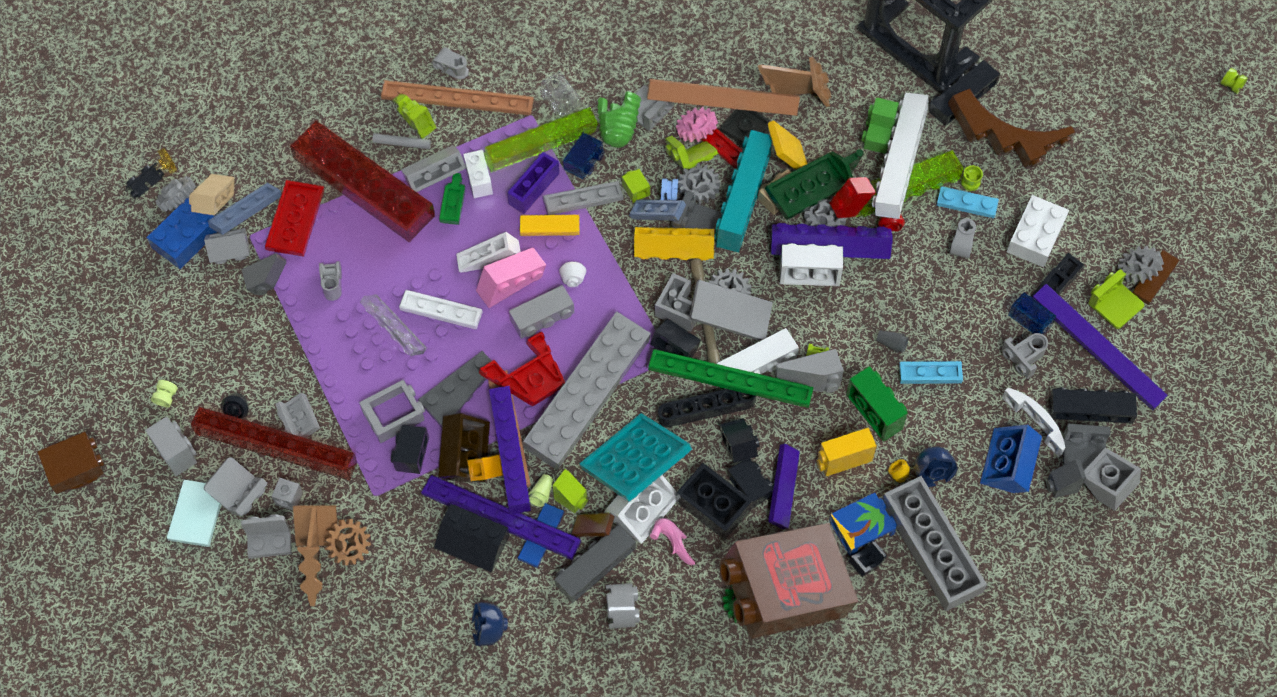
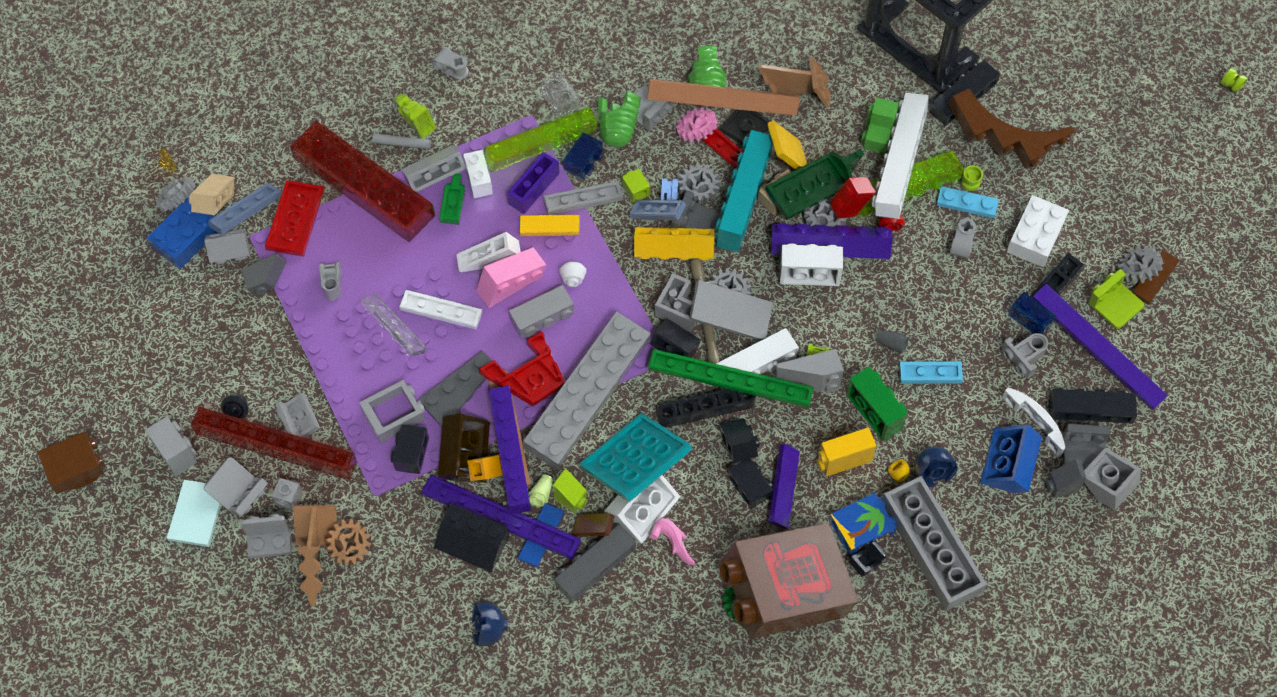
(149, 175): black hinge -> none
(164, 393): yellowish green wheel -> none
(459, 97): nougat tile -> none
(621, 605): light grey brick -> none
(689, 157): lime bracket -> none
(707, 68): none -> bright green hair
(713, 501): black brick -> none

